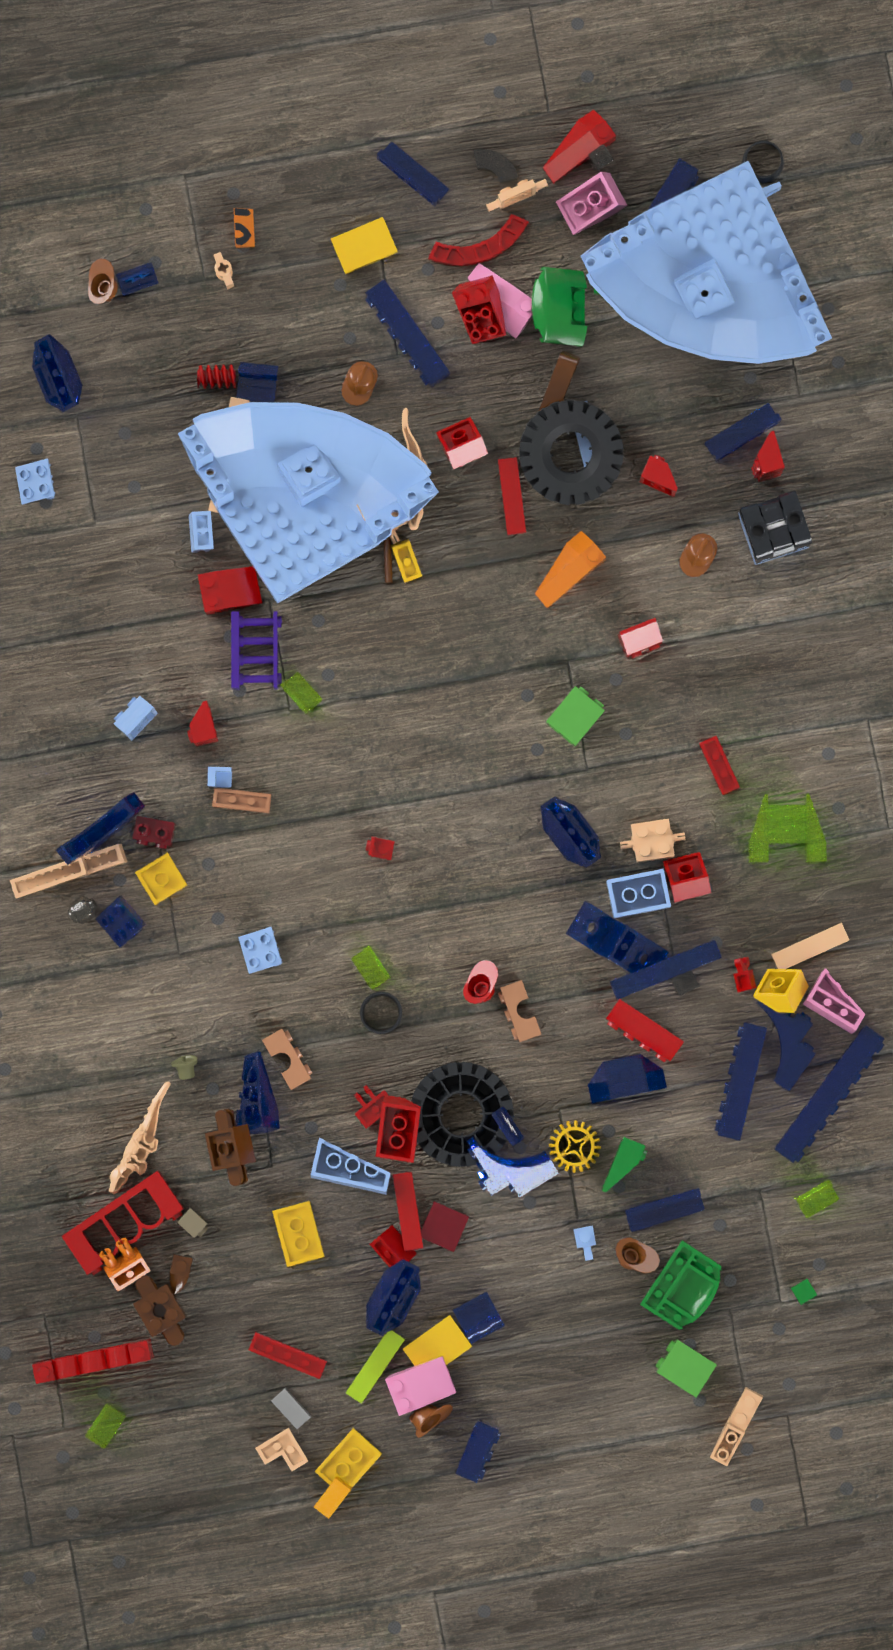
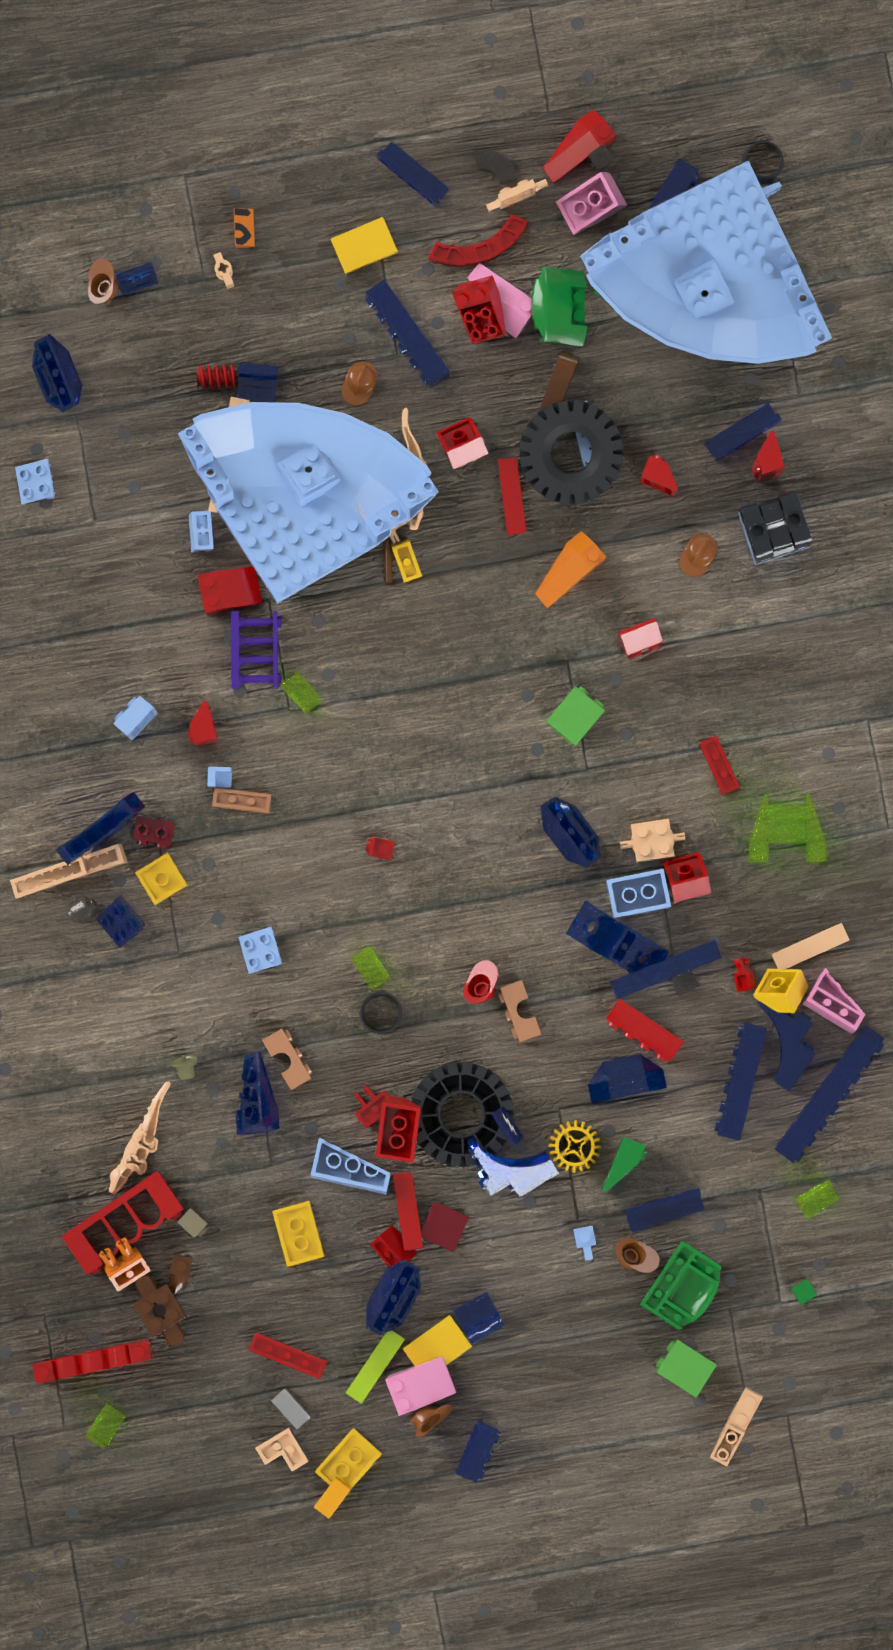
(221, 1149): reddish brown brick -> none

